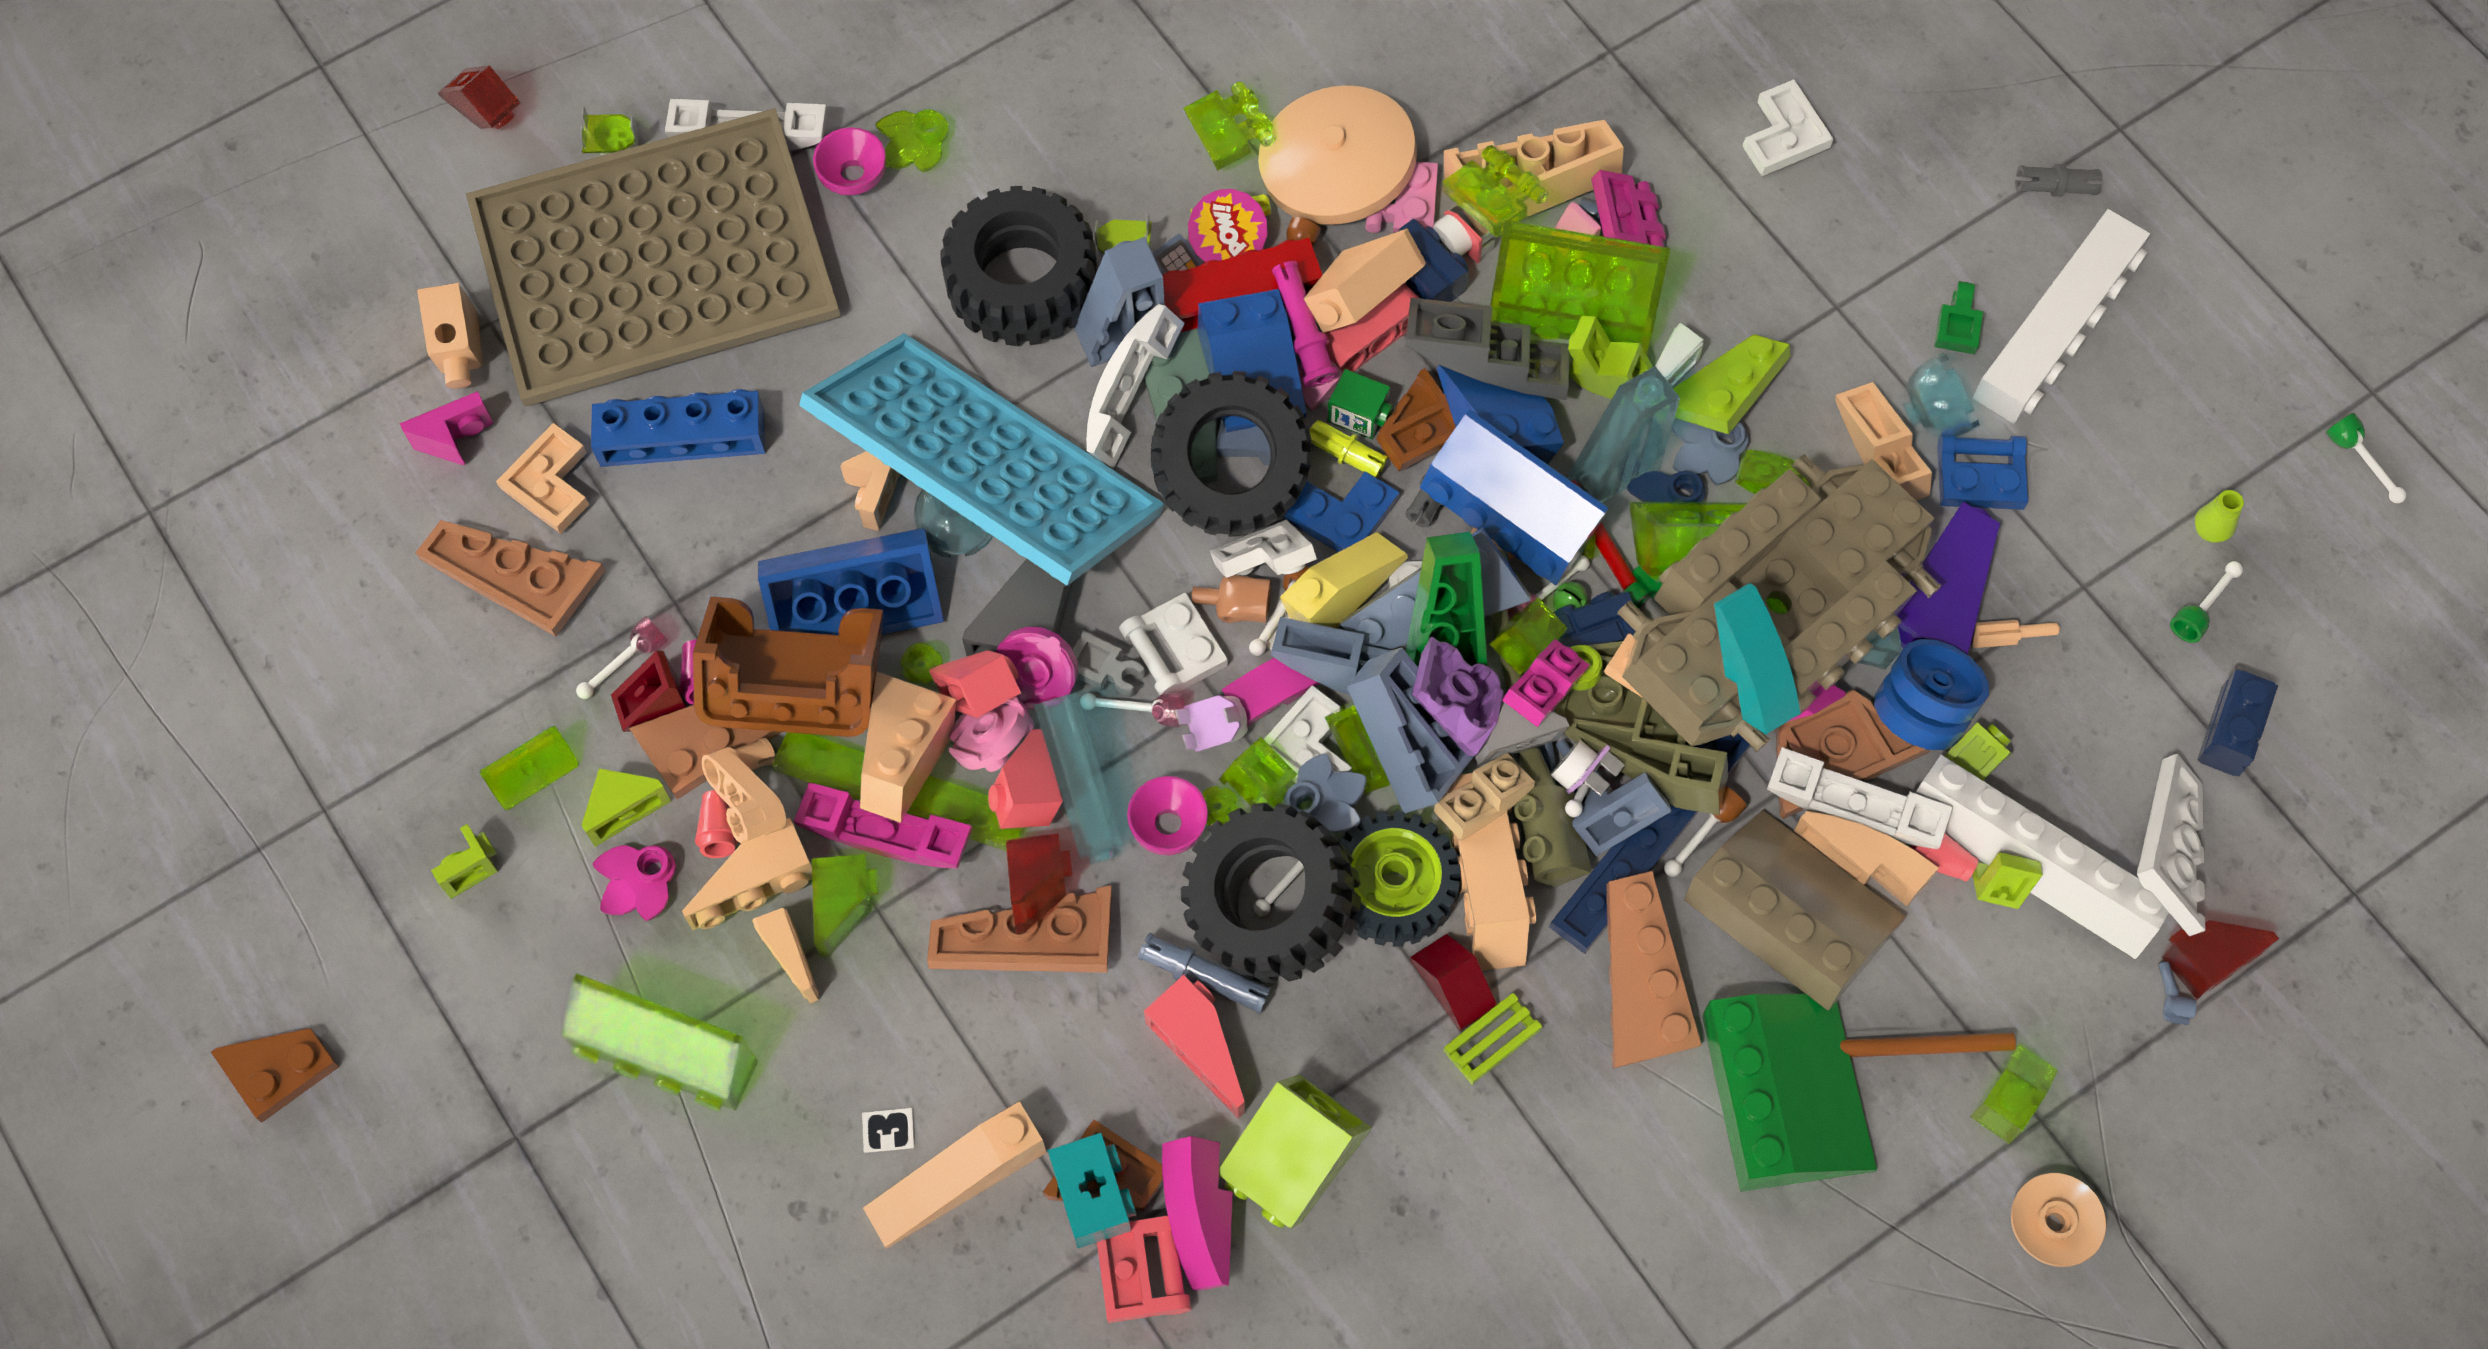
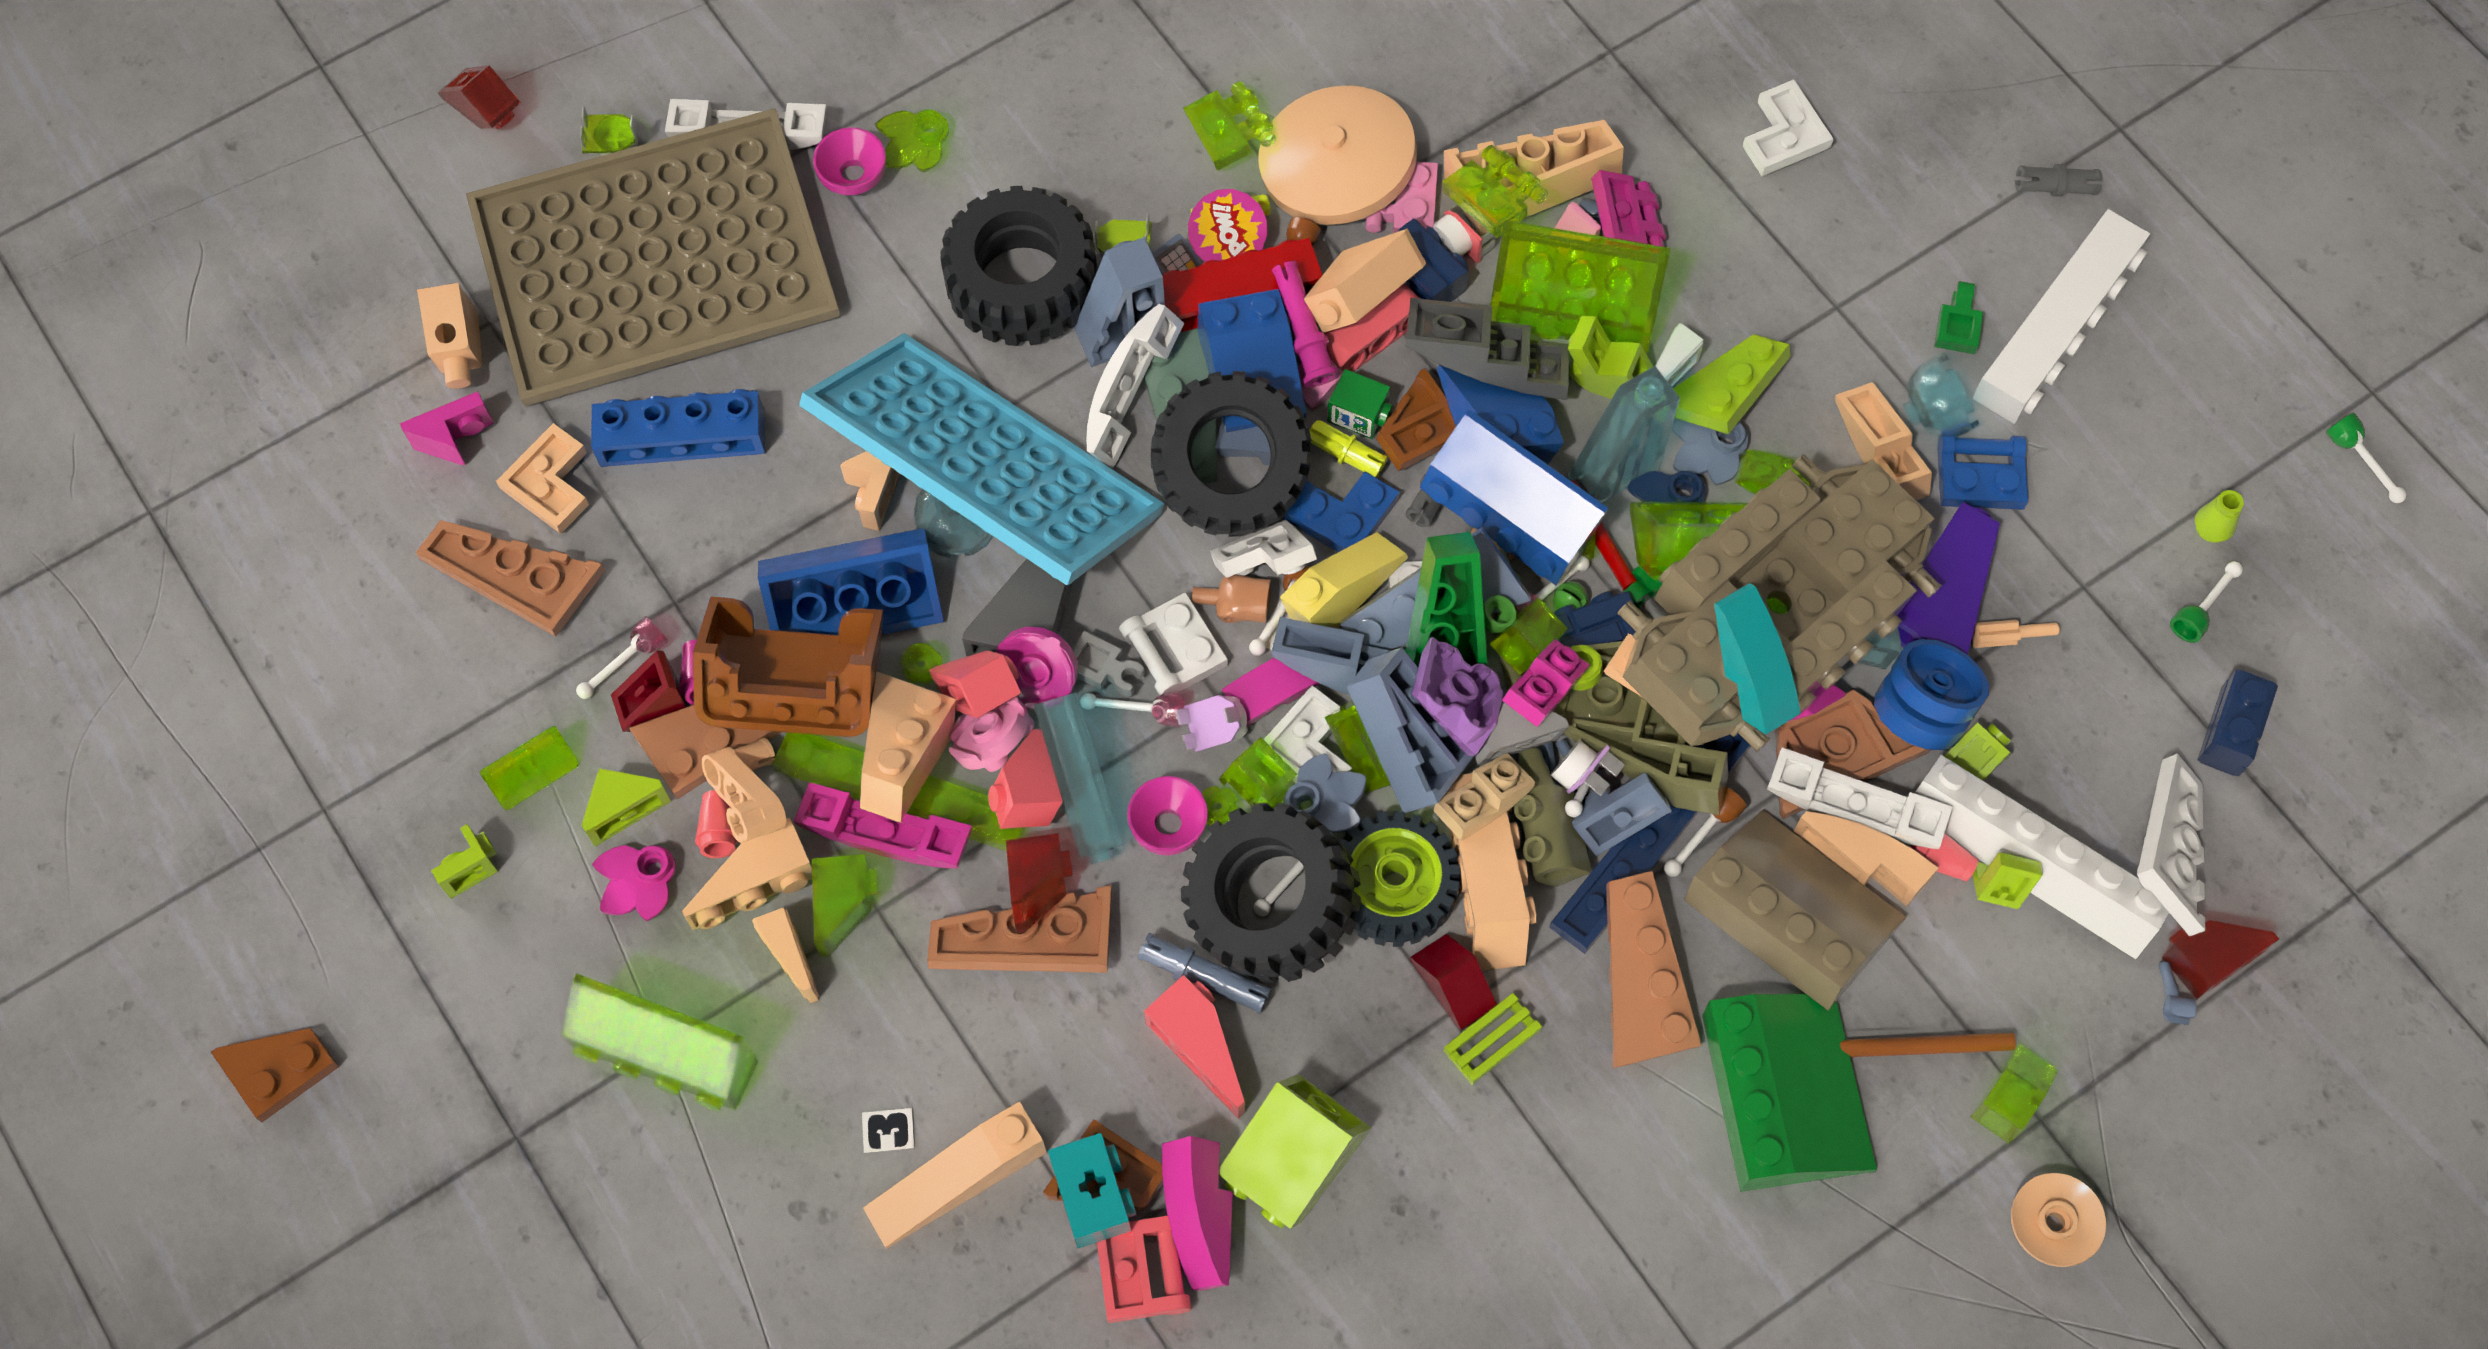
(1504, 618): none -> bright green hinge

